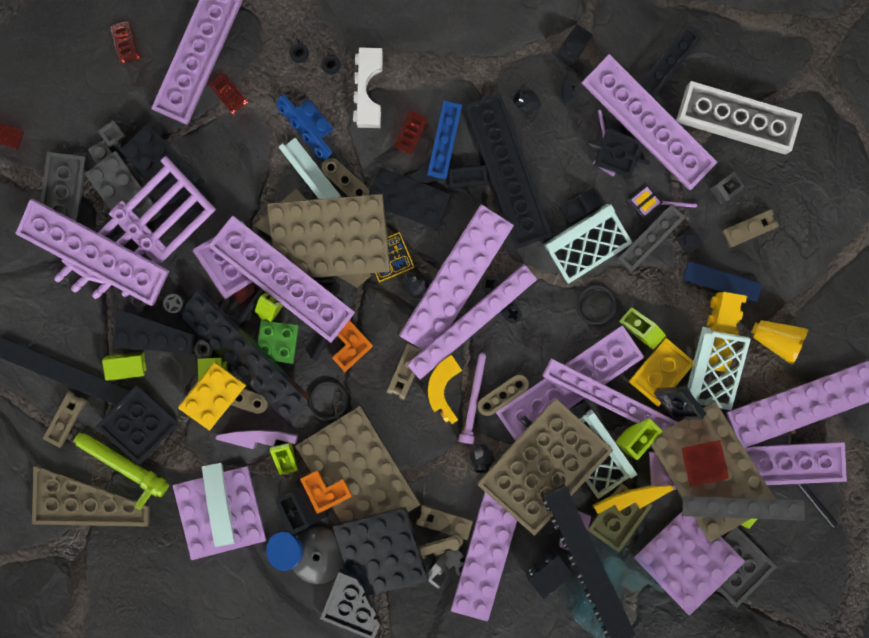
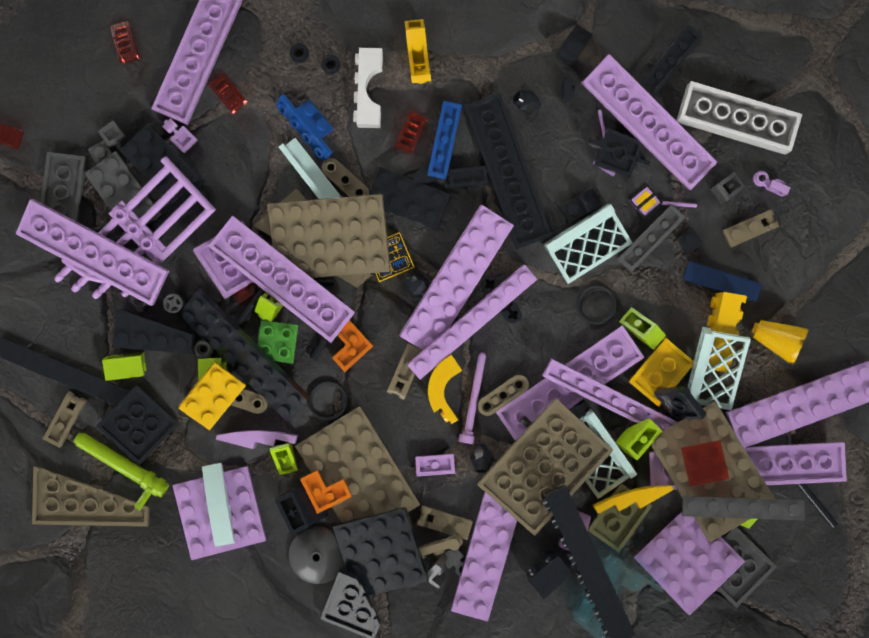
(182, 138): none -> lavender plate
(284, 551): blue tile -> none
(417, 51): none -> yellow arch
(435, 465): none -> lavender plate
(776, 186): none -> lavender plate

